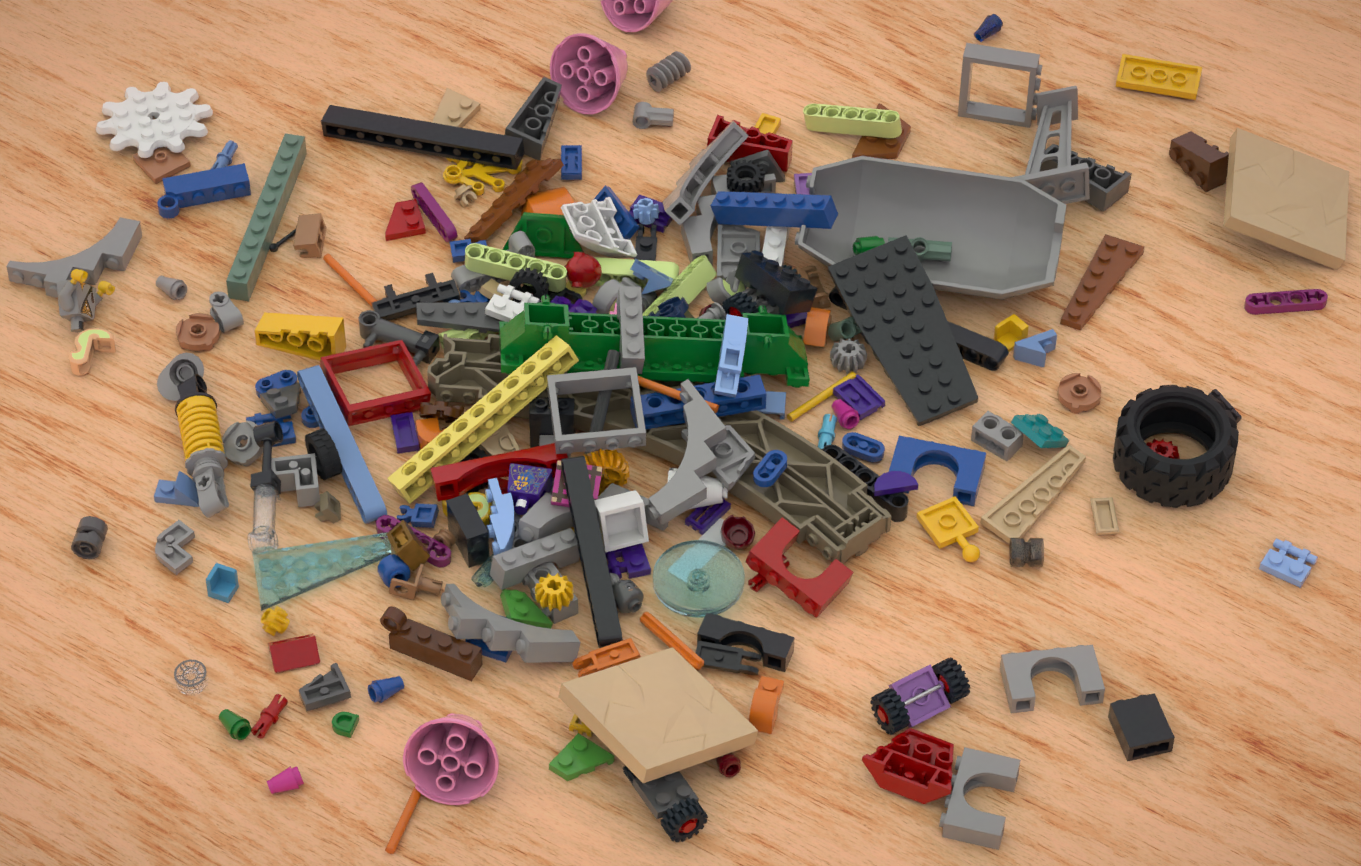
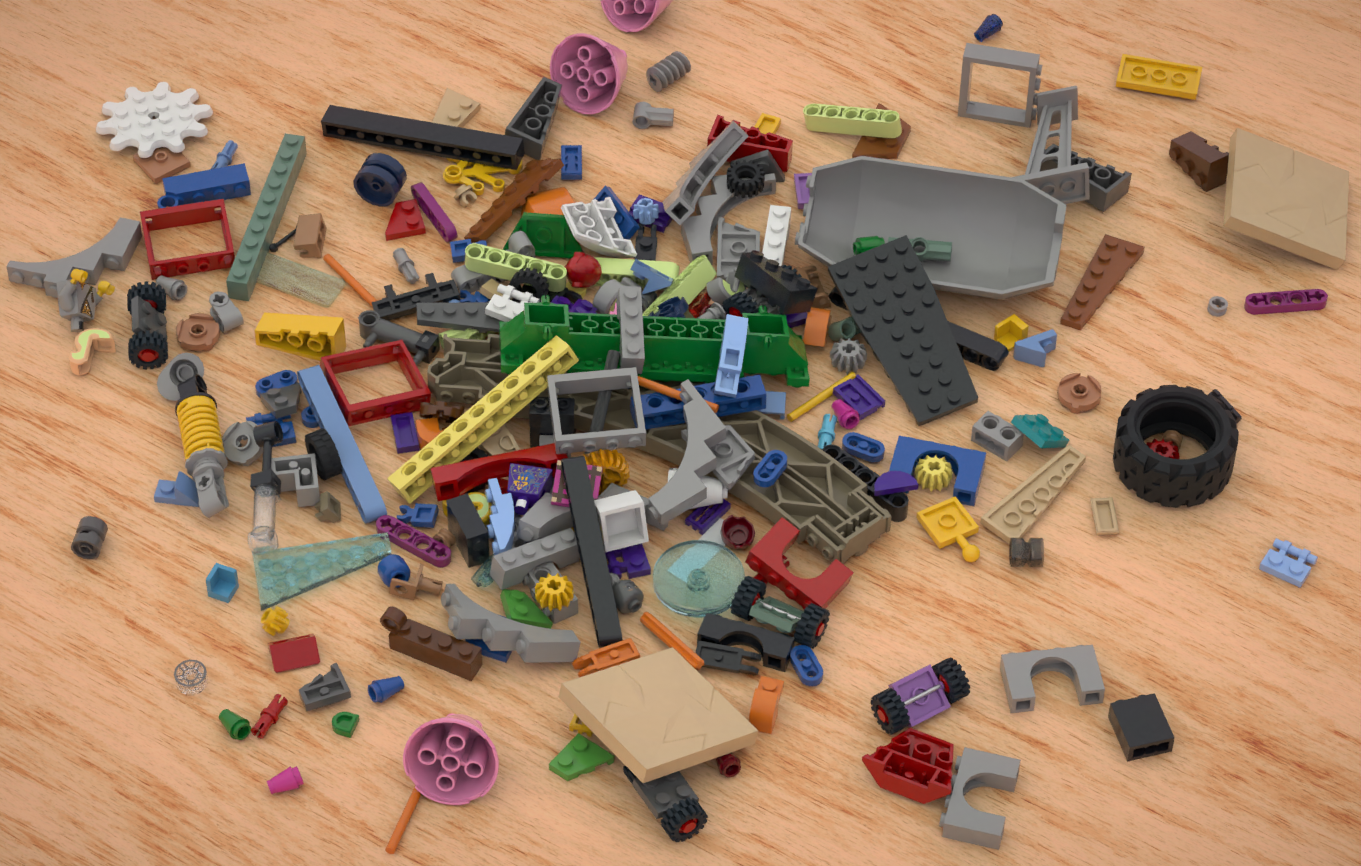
(149, 343): none -> plate
(169, 545): light grey plate -> none
(182, 216): none -> red window
(299, 280): none -> clear light blue piece
(380, 179): none -> dark blue wheel
(405, 265): none -> light grey axle
(408, 545): pearl gold arch -> none
(699, 303): none -> clear red plate
(774, 209): blue brick -> none
(807, 623): none -> plate
(808, 667): none -> blue plate
(933, 473): none -> light yellow gear
(1173, 436): none -> medium nougat bush
(1217, 311): none -> light grey bush

